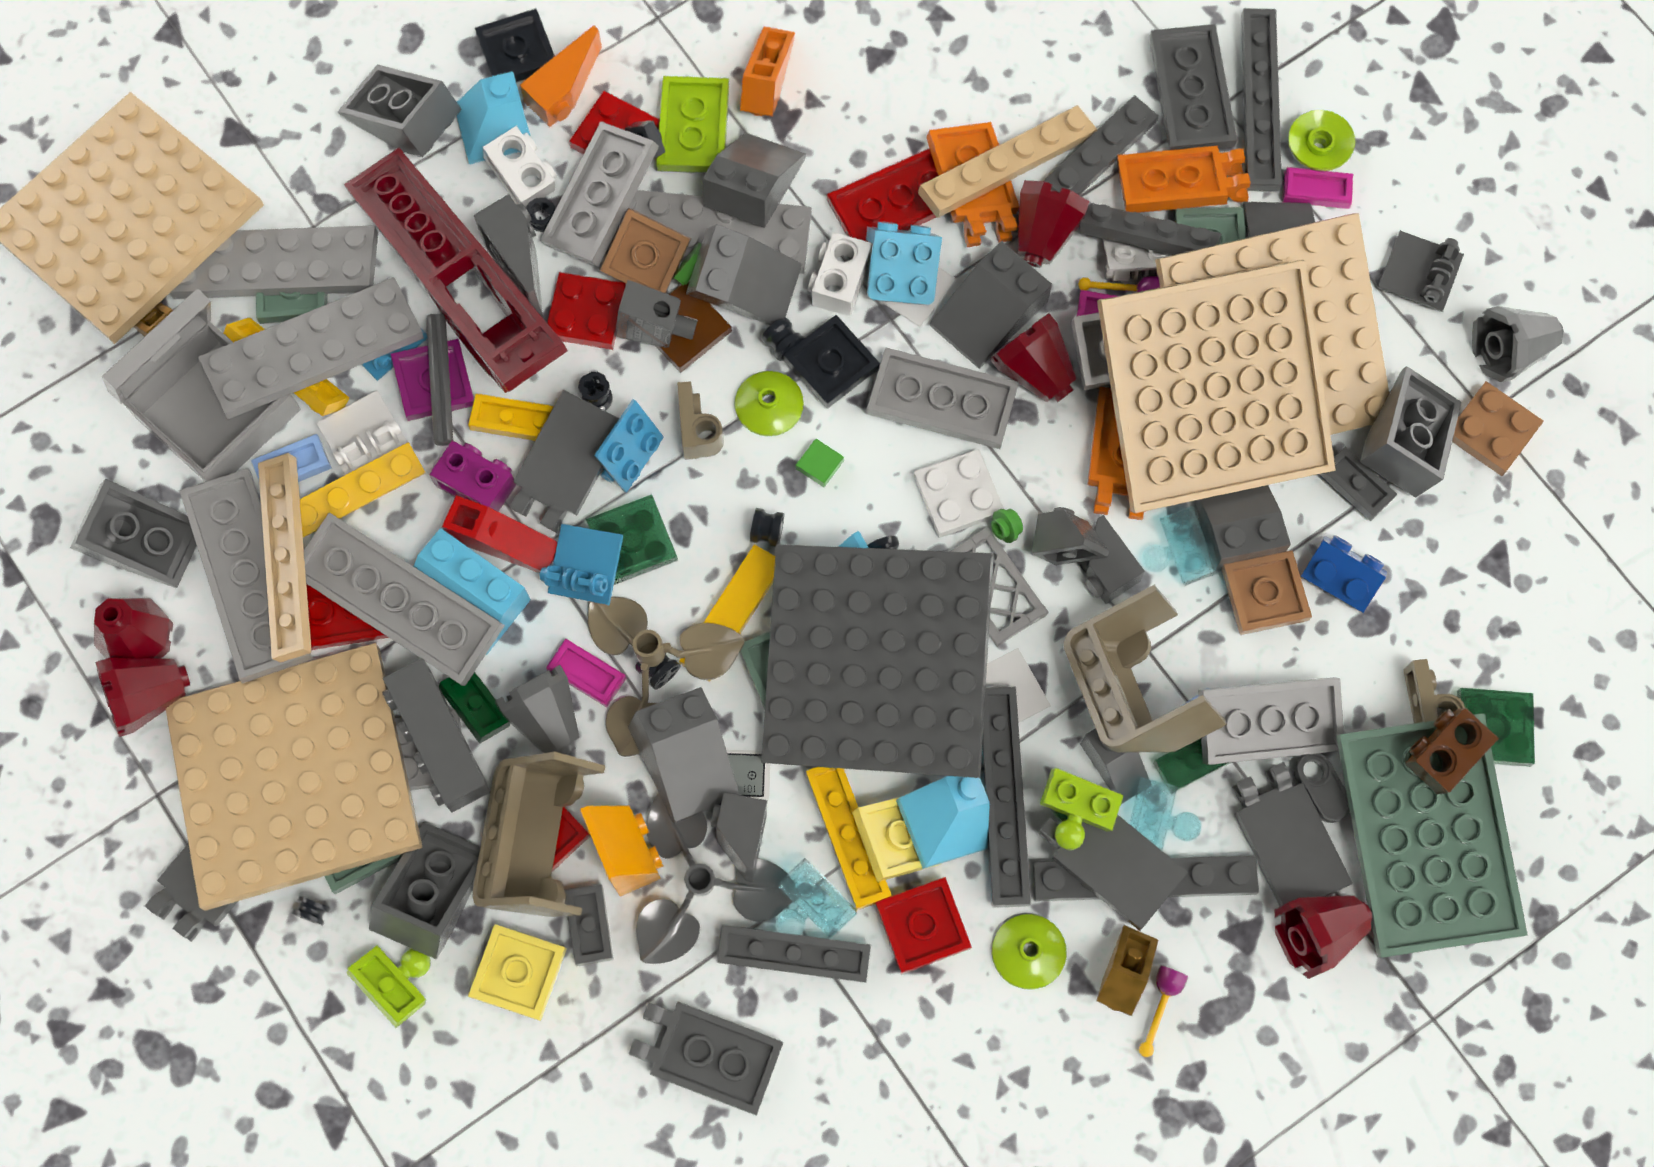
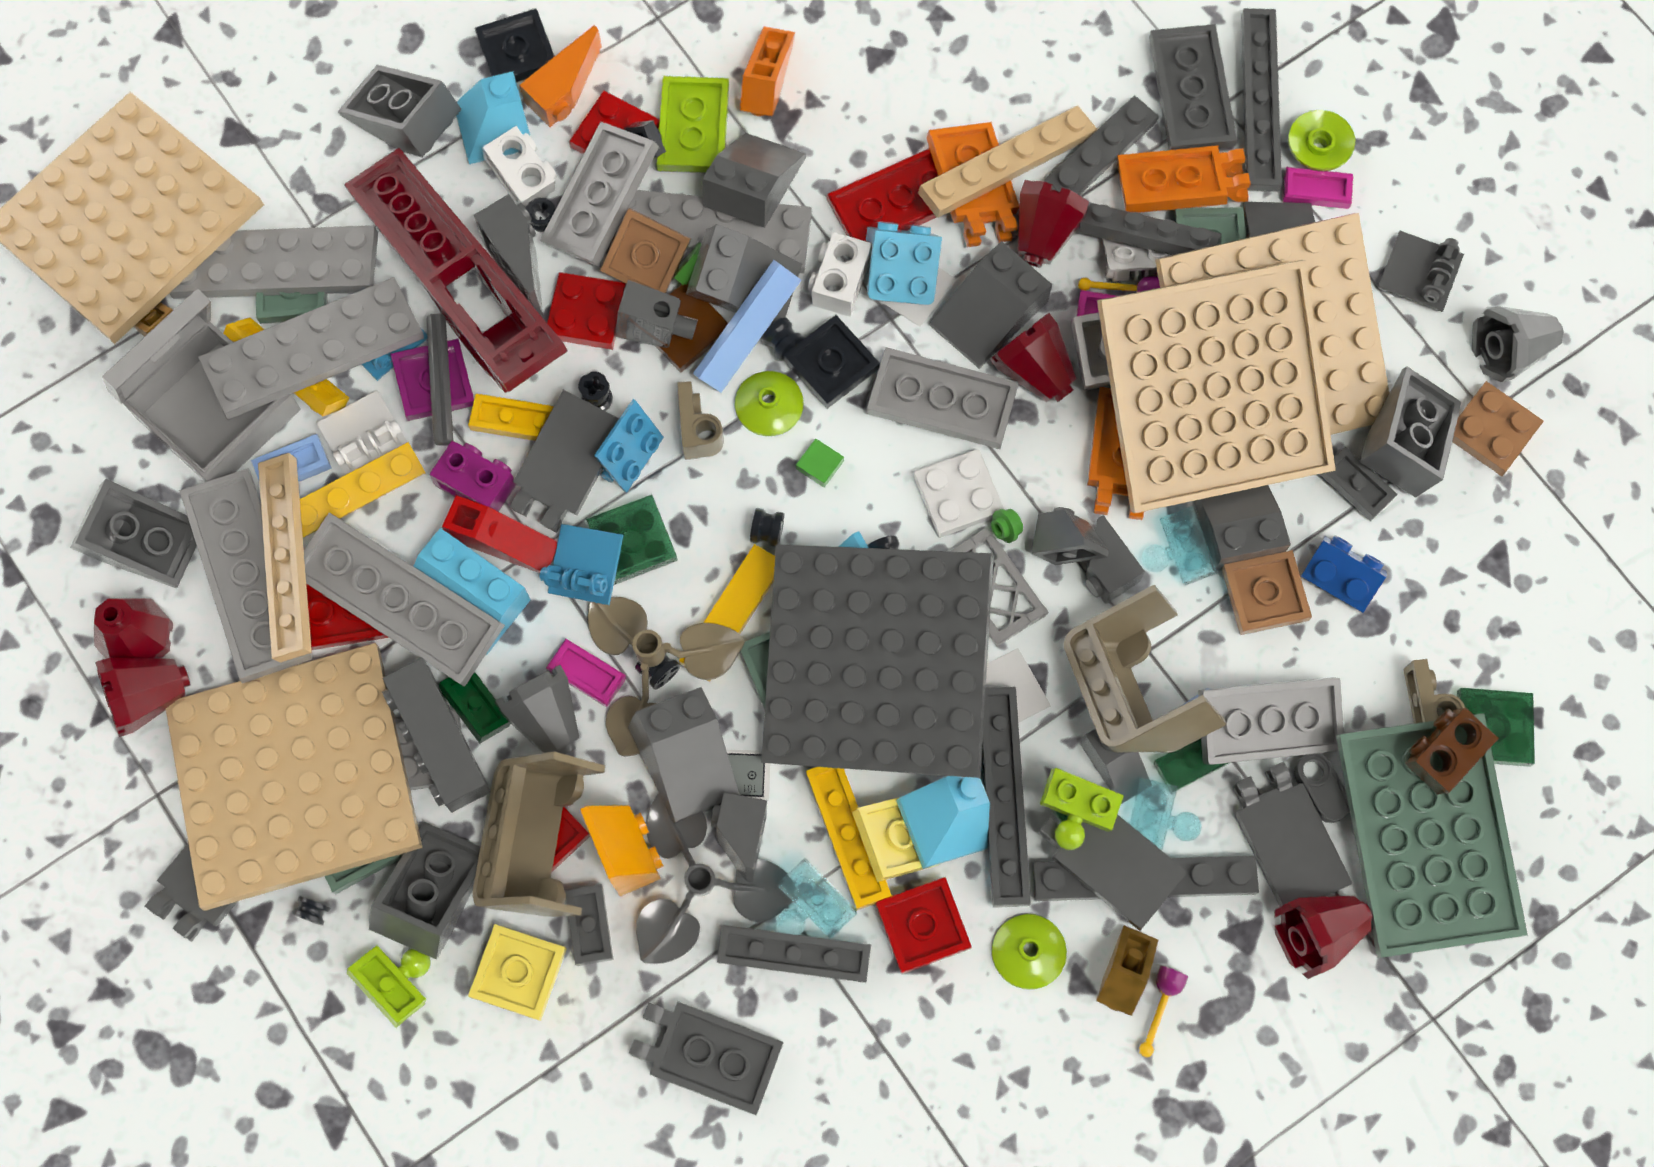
(747, 326): none -> light blue tile

